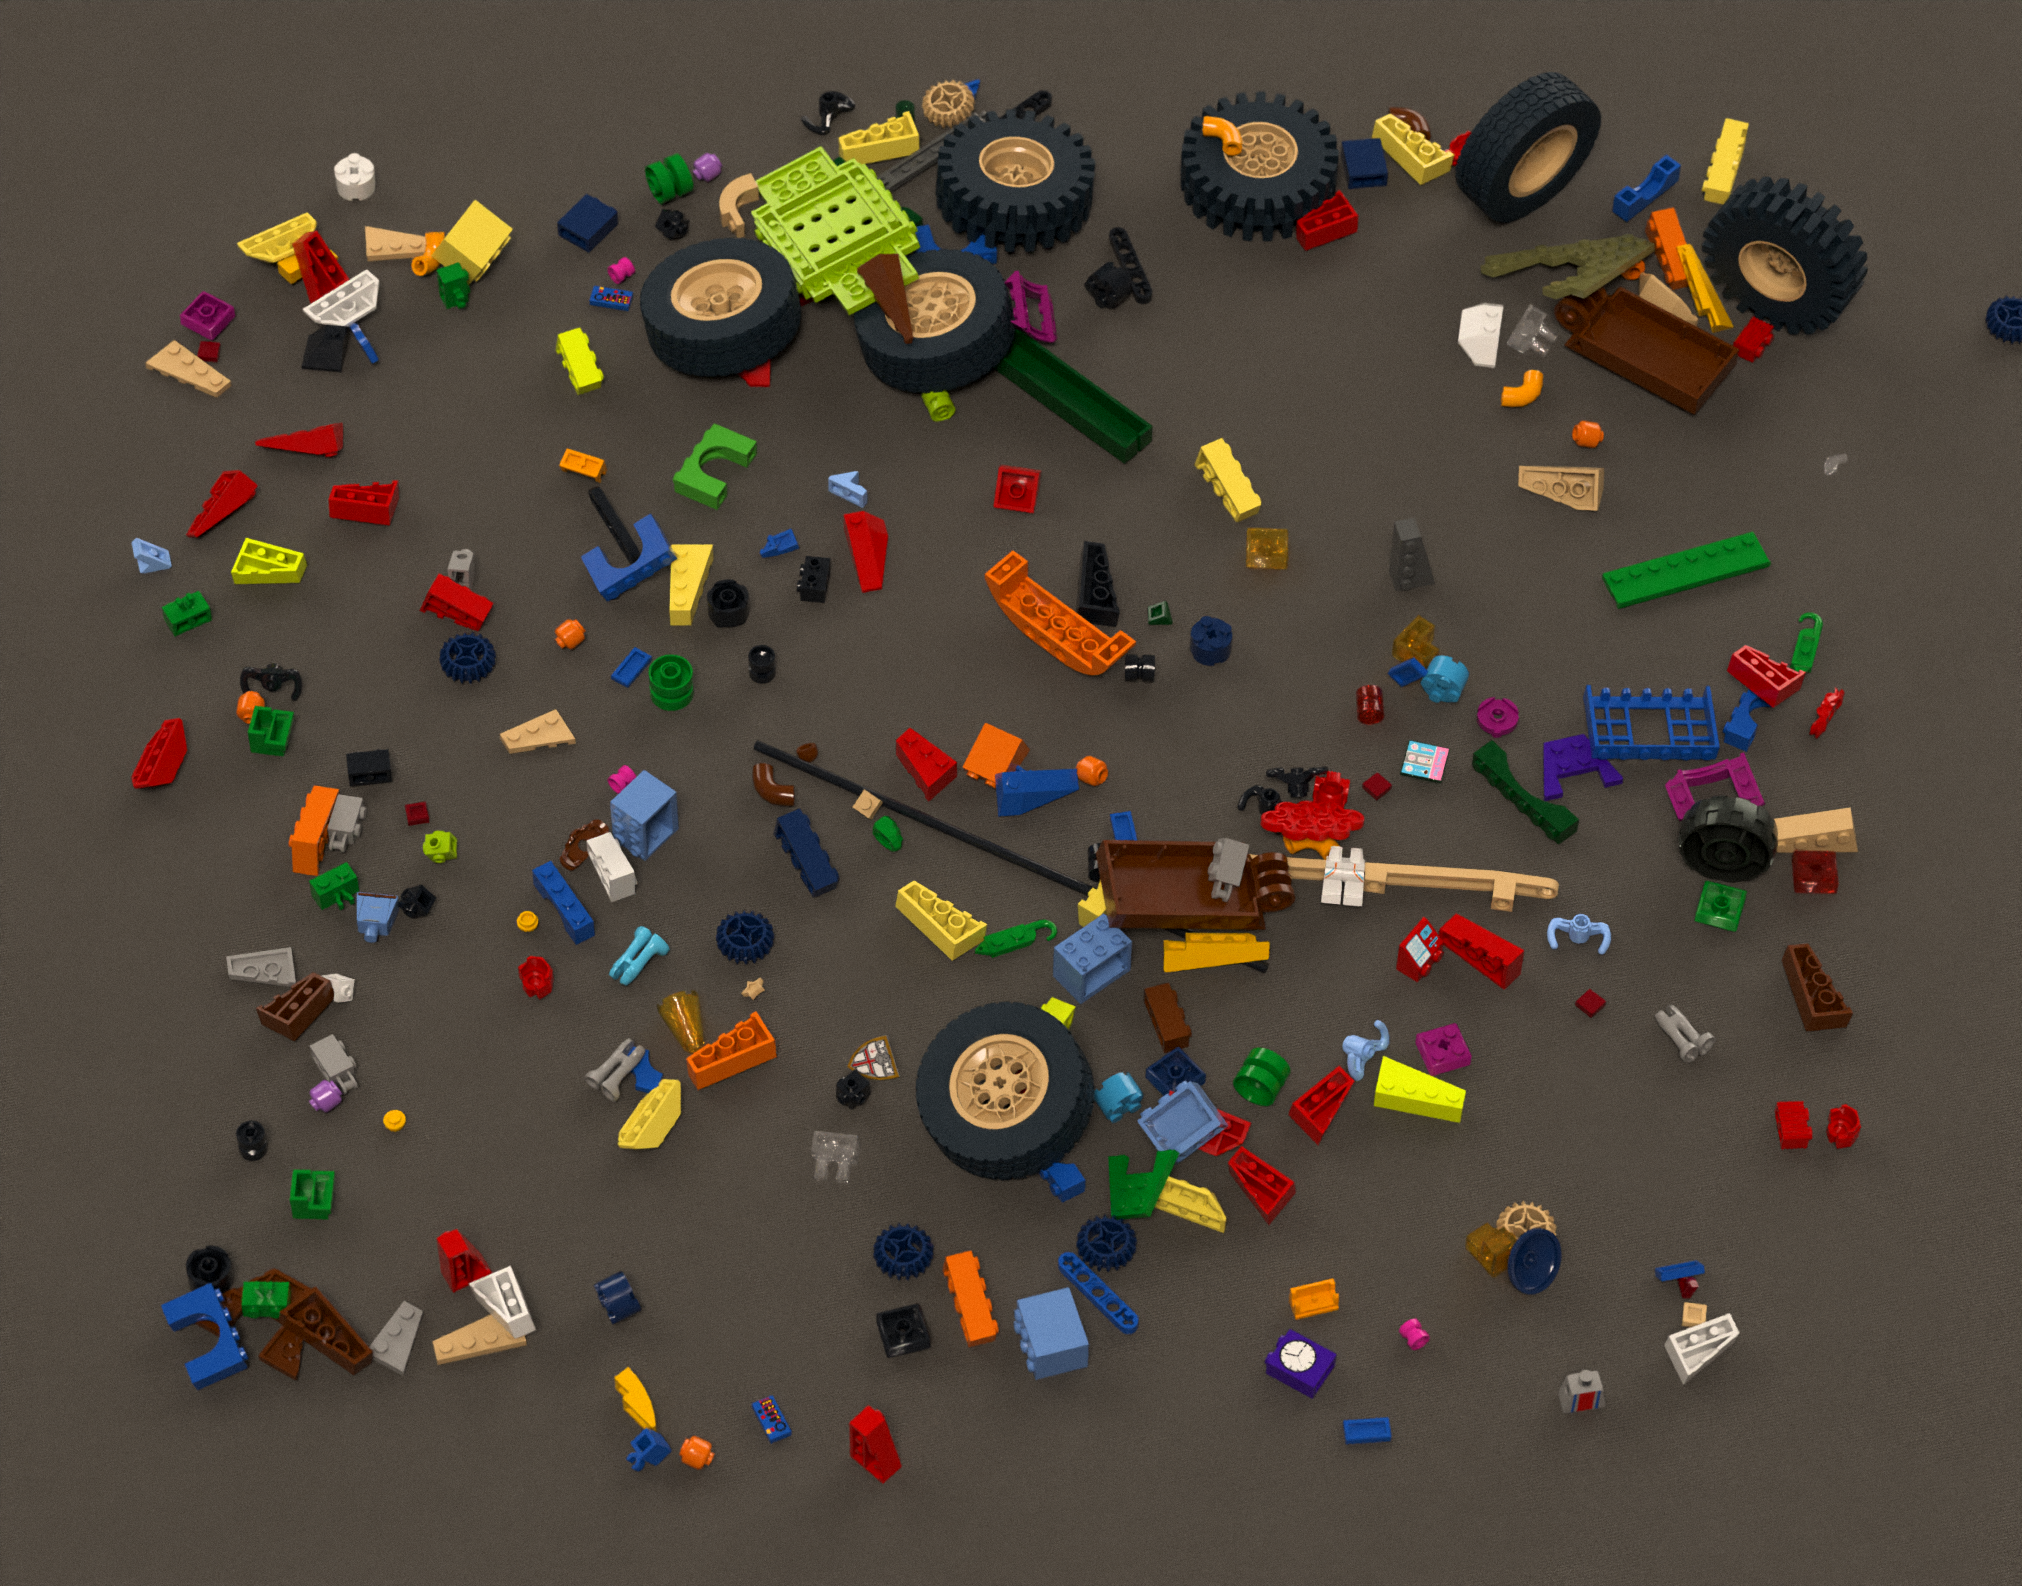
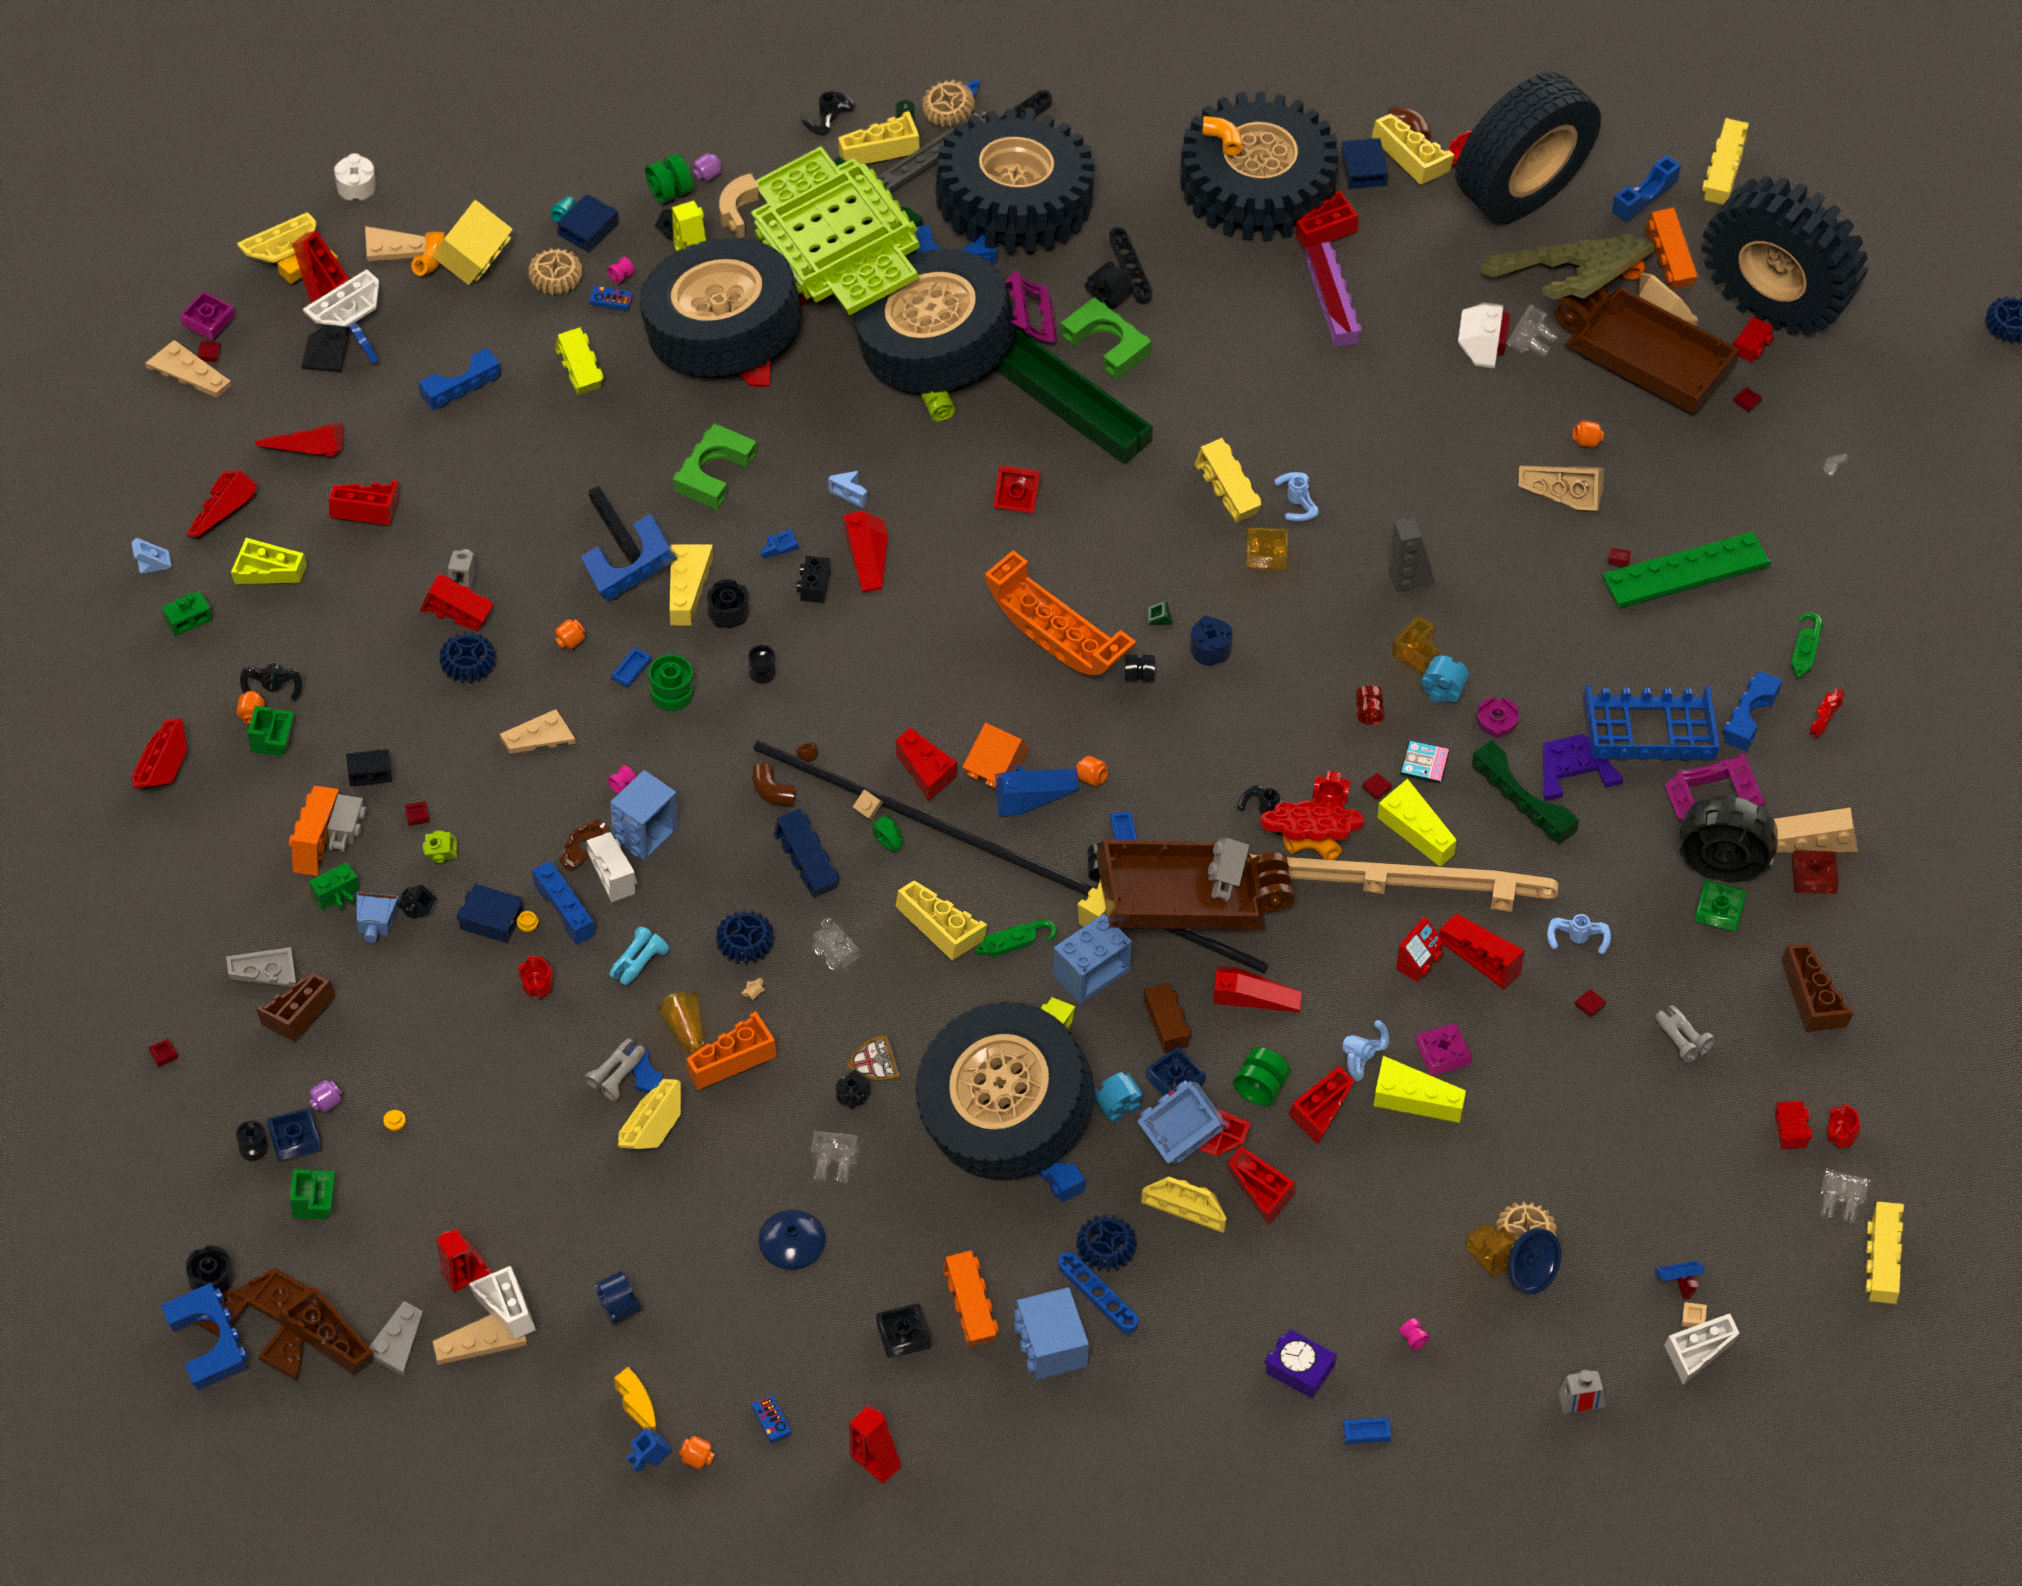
(163, 1052): none -> dark red tile
(265, 1298): green brick -> none
(298, 1123): none -> dark blue brick
(334, 1063): light grey brick -> none
(341, 986): white bracket -> none
(441, 390): none -> blue arch
(453, 286): green brick -> none
(490, 913): none -> dark blue brick
(555, 271): none -> tan gear
(561, 208): none -> teal cone
(583, 464): light orange hinge -> none
(687, 225): none -> neon yellow wedge
(792, 1249): none -> dark blue dish
(835, 947): none -> clear brick
(885, 280): reddish brown wedge -> none
(906, 1262): dark blue gear -> none
(1095, 590): black wedge -> none
(1097, 317): none -> bright green arch
(1138, 1193): green wing -> none
(1211, 950): yellow wedge -> none
(1246, 989): none -> red wedge
(1297, 779): black piece -> none
(1298, 494): none -> light blue piece
(1313, 1299): light orange hinge -> none
(1332, 294): none -> brick
(1343, 870): white hips -> none
(1407, 672): blue tile -> none
(1417, 823): none -> neon yellow wedge
(1503, 333): none -> dark red tile
(1524, 394): light orange cylinder -> none
(1619, 557): none -> dark red tile
(1702, 290): yellow wedge -> none
(1747, 399): none -> dark red tile
(1764, 676): red wedge -> none
(1844, 1188): none -> clear brick
(1884, 1253): none -> light yellow wedge

